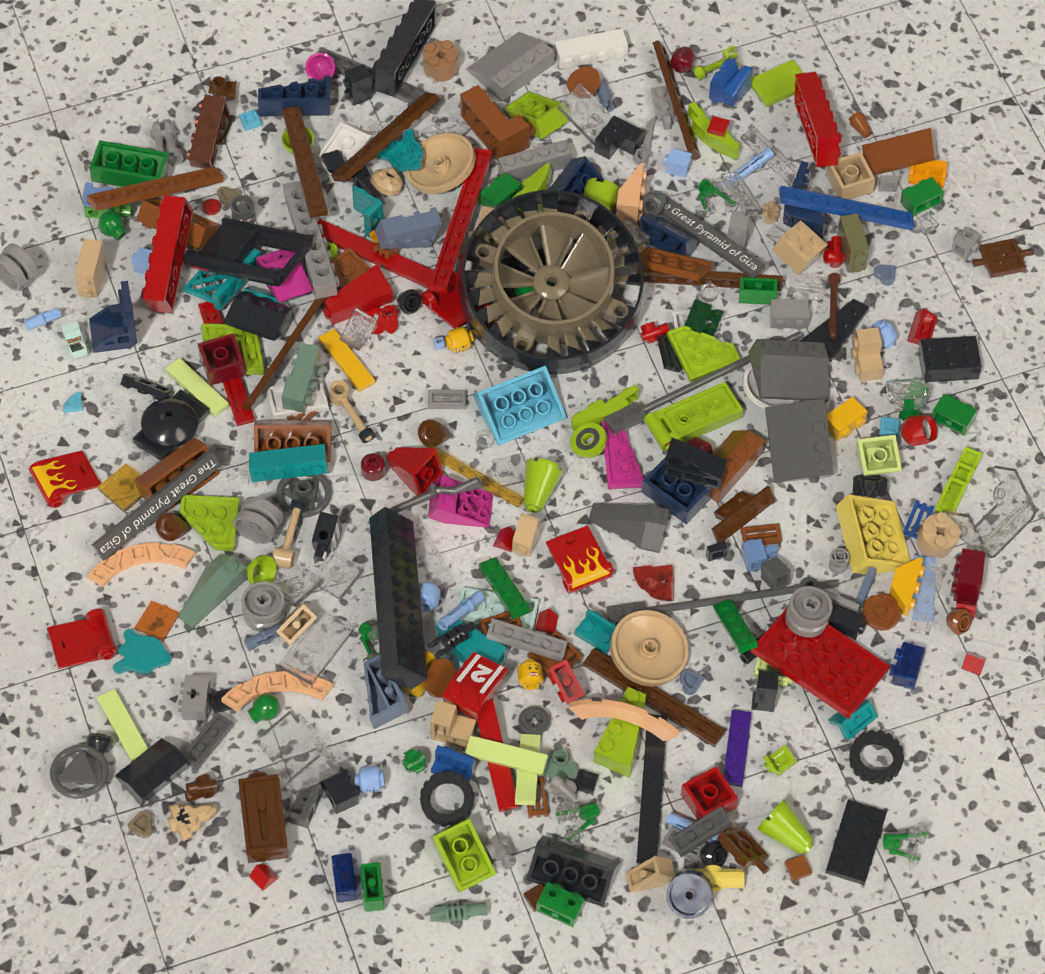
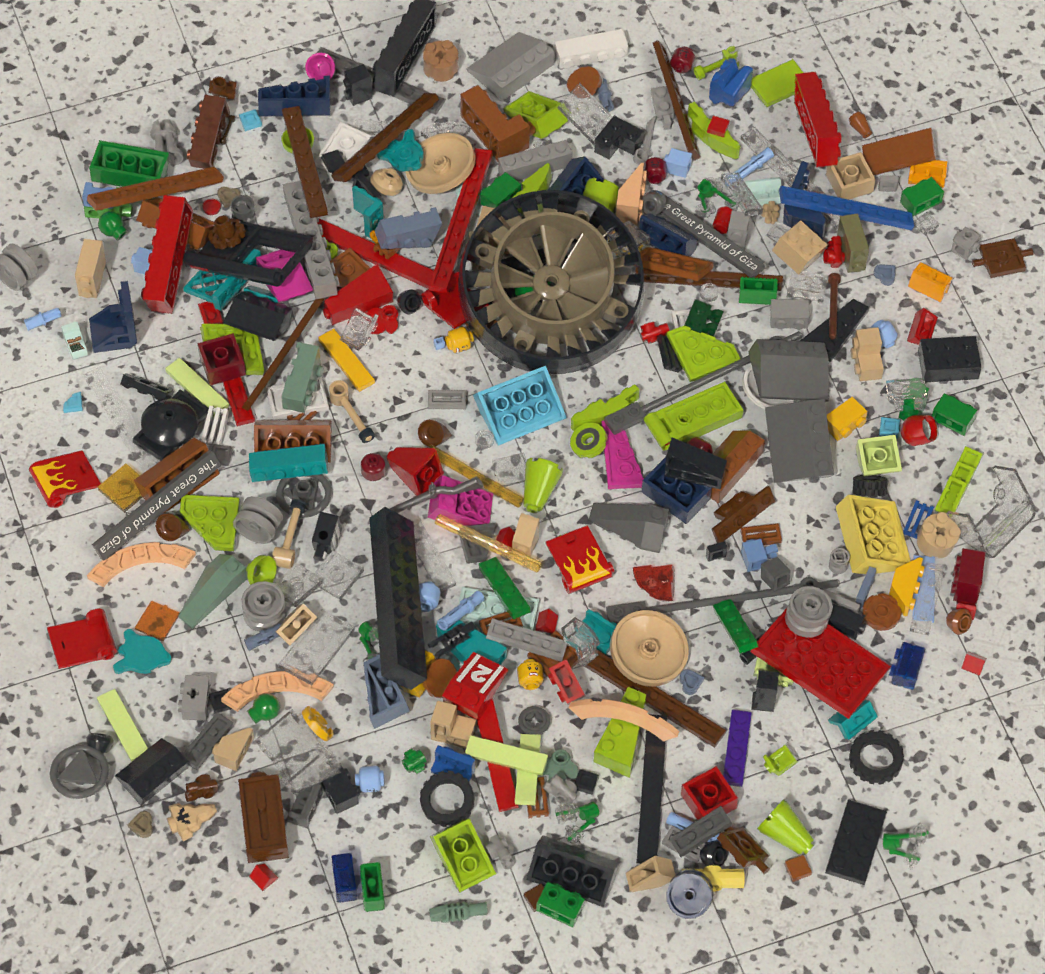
(218, 411): none -> white tile
(226, 232): none -> reddish brown plant
(232, 748): none -> tan slope
(317, 723): none -> yellow tile
(472, 551): none -> dark grey wing
(488, 543): none -> clear yellow axle
(582, 638): none -> clear brick
(656, 170): none -> dark red head
(722, 219): none -> red brick
(765, 190): none -> light aqua bracket
(930, 281): none -> light orange hinge

